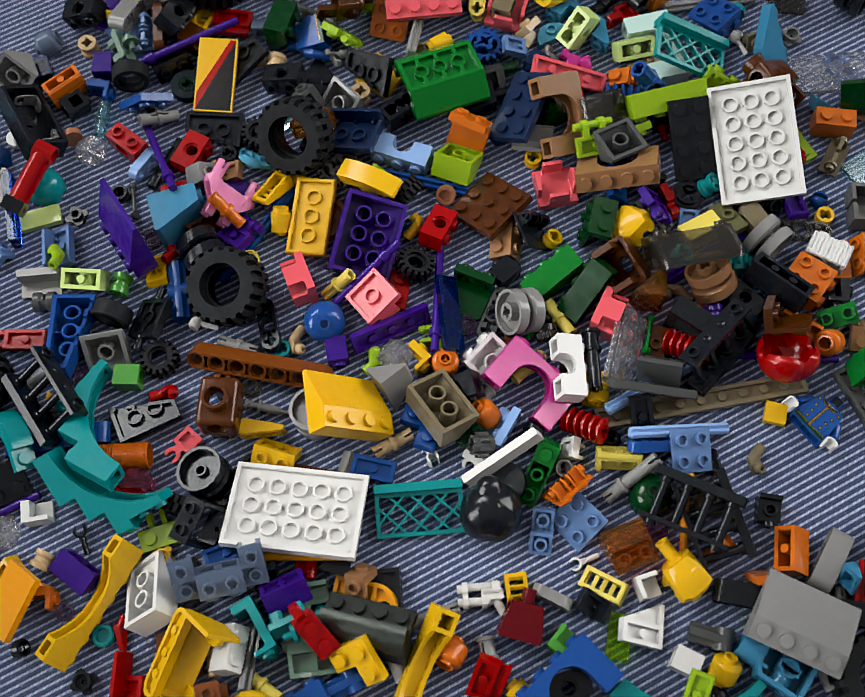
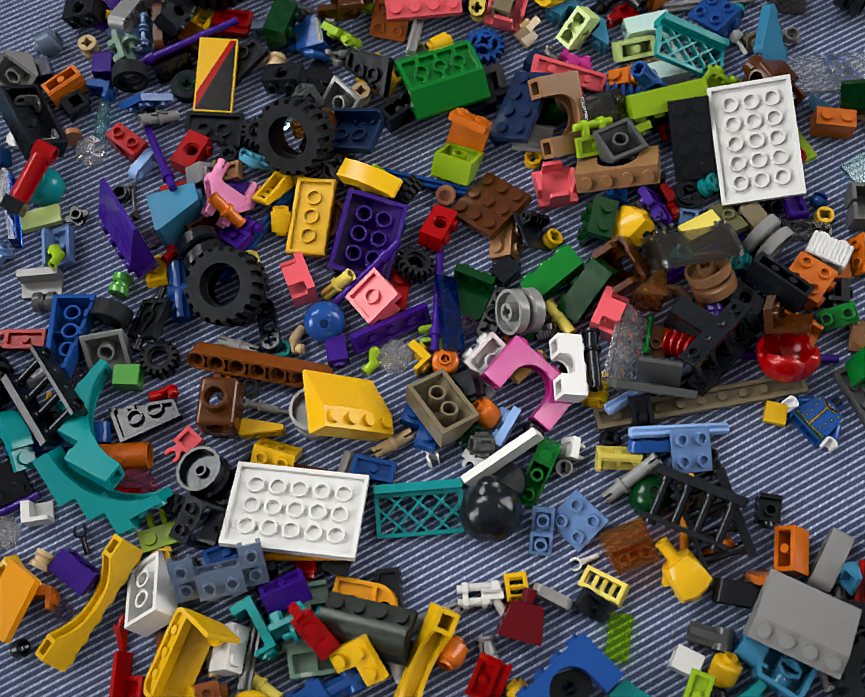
(77, 685): black plate -> none
(85, 279): yellowish green brick -> none
(103, 636): teal tile -> none
(156, 179): black pin -> none
(196, 322): white hand -> none
(358, 578): medium nougat bracket -> none
(391, 381): light grey slope -> none
(415, 160): light blue arch -> none
(417, 221): yellow arm -> none
(511, 67): clear green bush -> none
(514, 47): medium blue bracket -> none
(548, 33): medium azure plate -> none
(558, 640): bright green panel -> none
(567, 486): orange hinge -> none
(585, 425): red piece -> none
(643, 628): white wing -> none
(646, 586): white panel -> none
(657, 532): tile -> none
(754, 461): dark tan arm -> none
(829, 342): orange head -> none
(834, 156): dark tan hinge -> none

